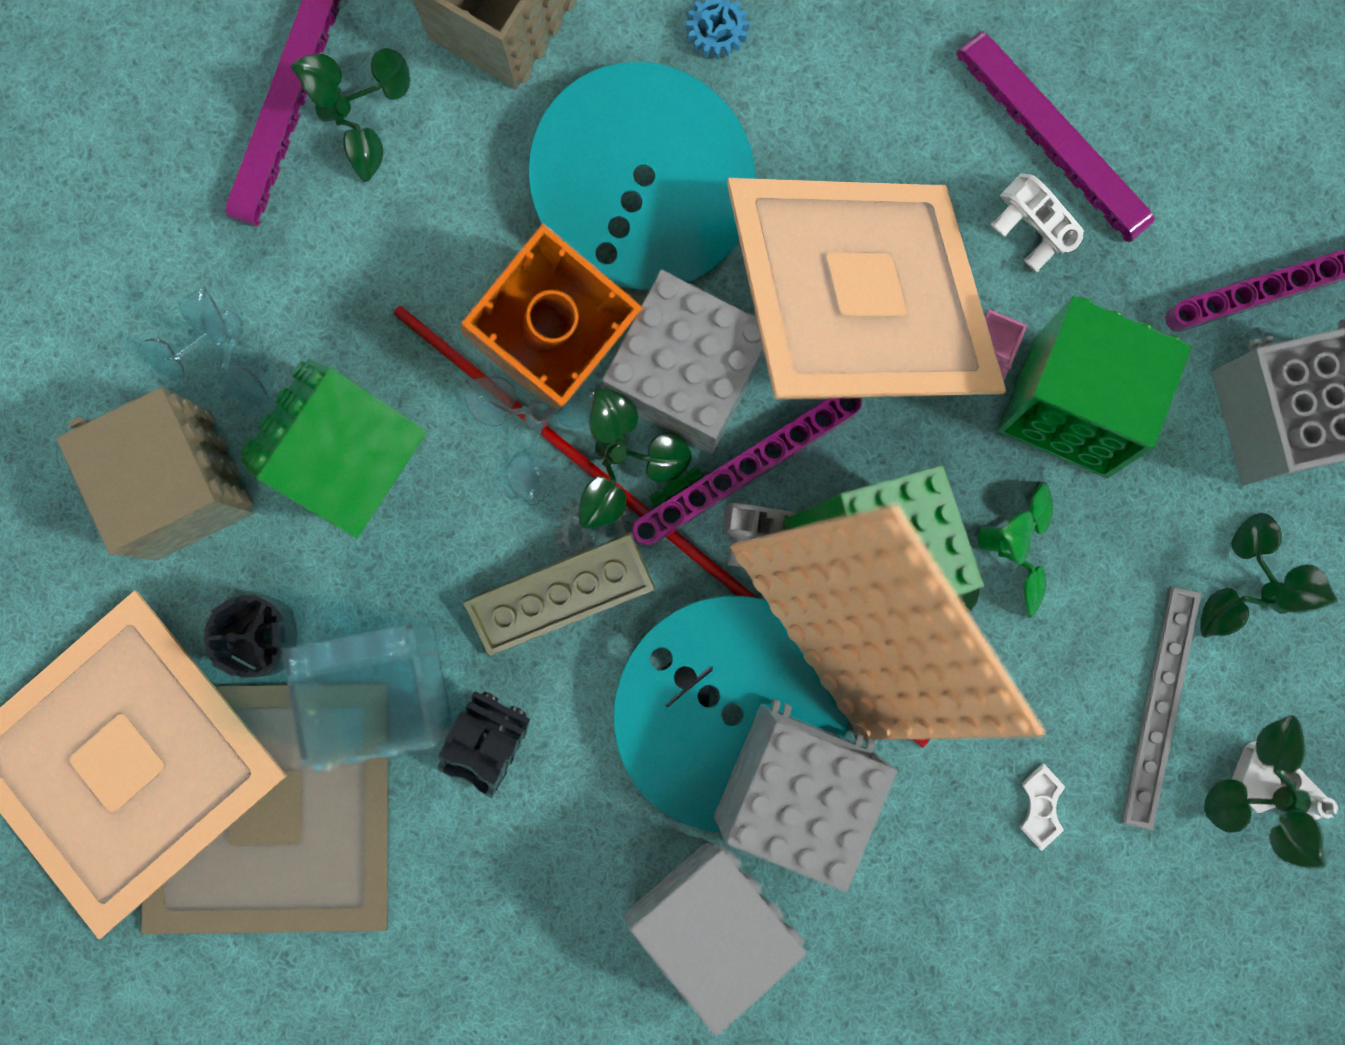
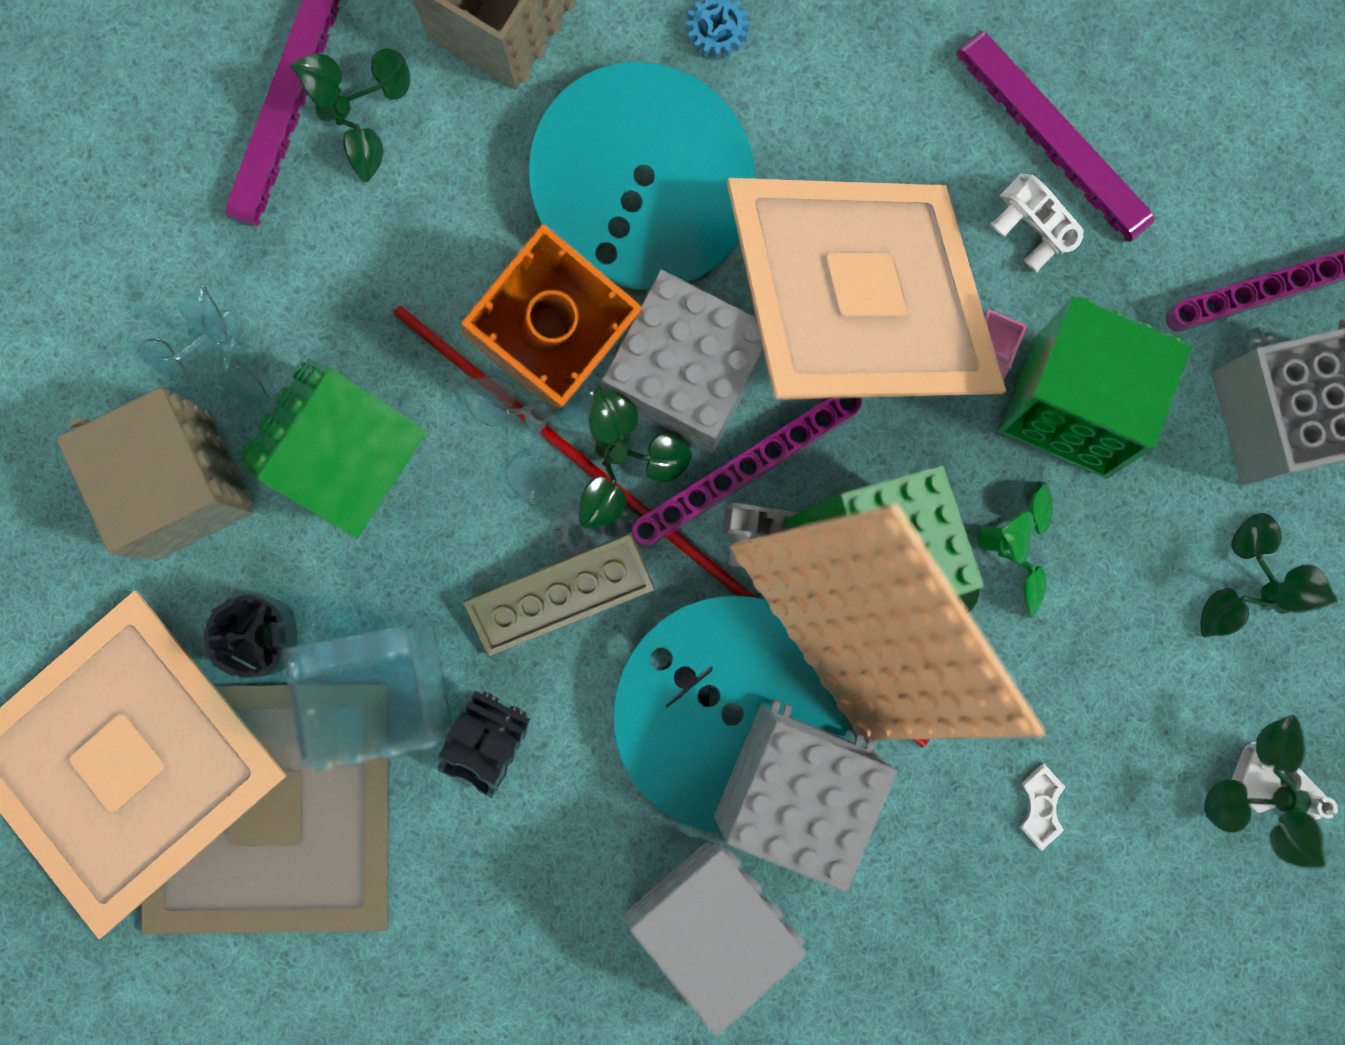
(676, 487): green axle -> none
(1161, 708): light grey tile -> none

